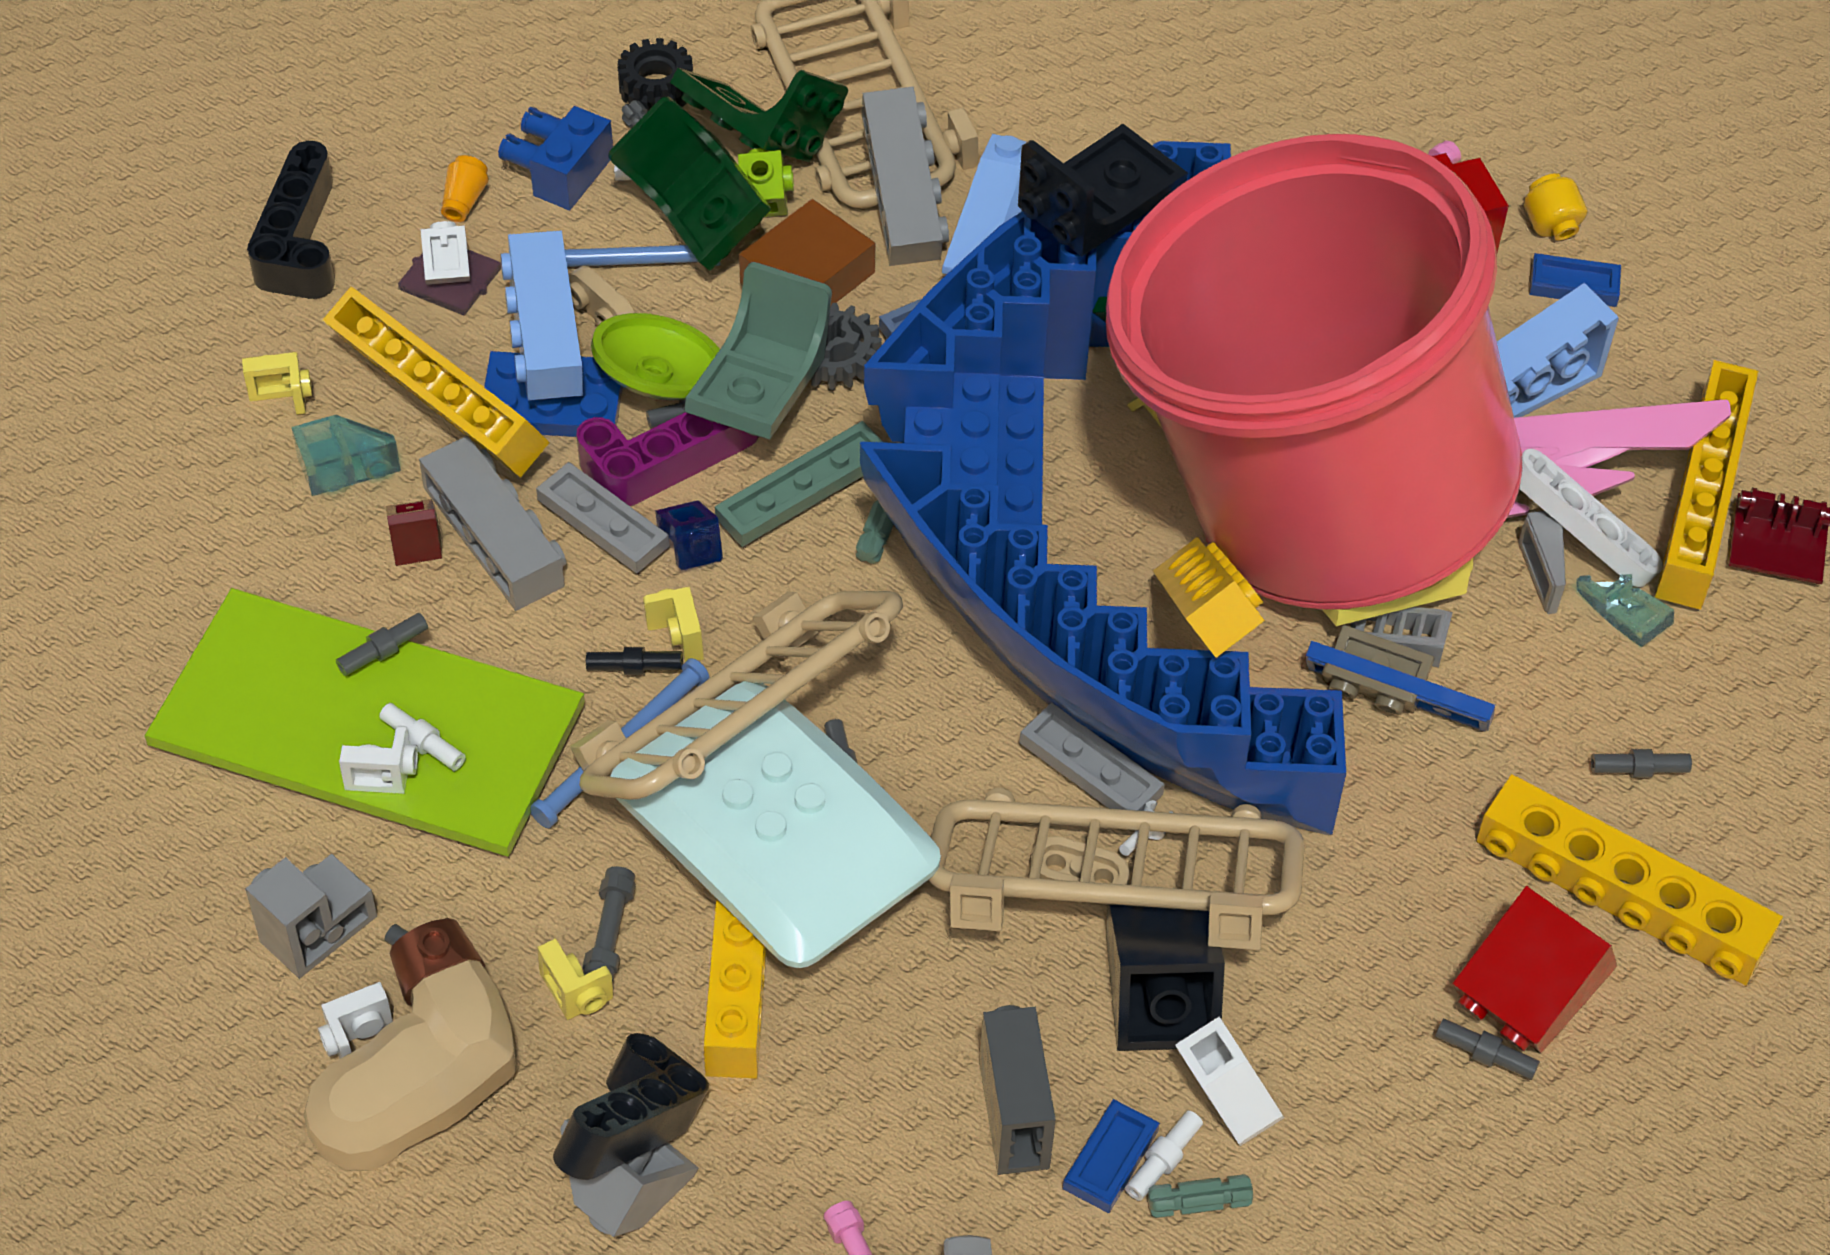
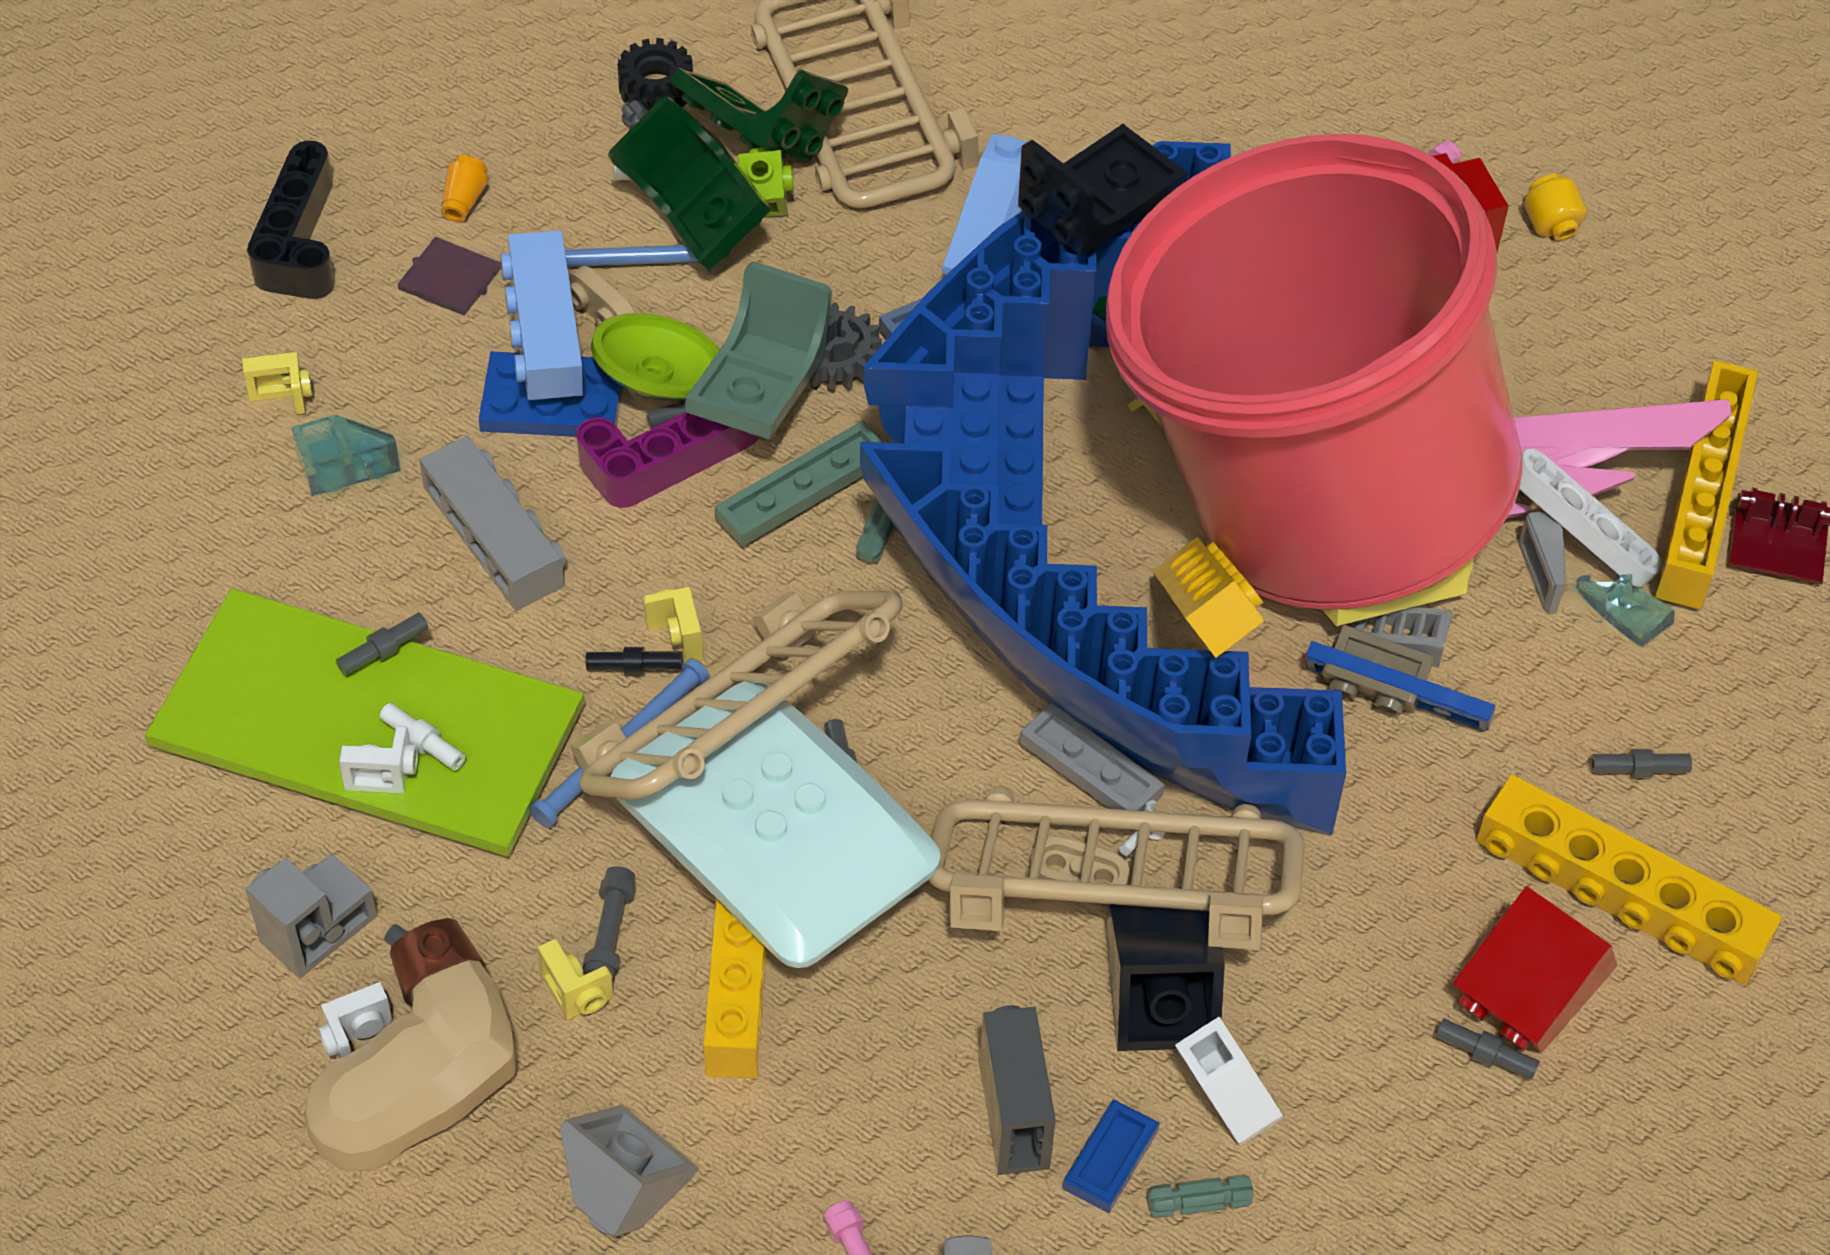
(413, 532): dark red slope -> none
(436, 381): yellow brick -> none
(445, 253): white bracket -> none
(569, 157): blue brick -> none
(602, 517): light grey plate -> none
(648, 1105): black beam -> none
(693, 533): clear blue bracket -> none
(815, 247): dark orange brick -> none
(903, 176): light grey brick -> none
(1164, 1155): white bar -> none
(1557, 350): light blue wedge -> none
(1560, 275): blue tile -> none

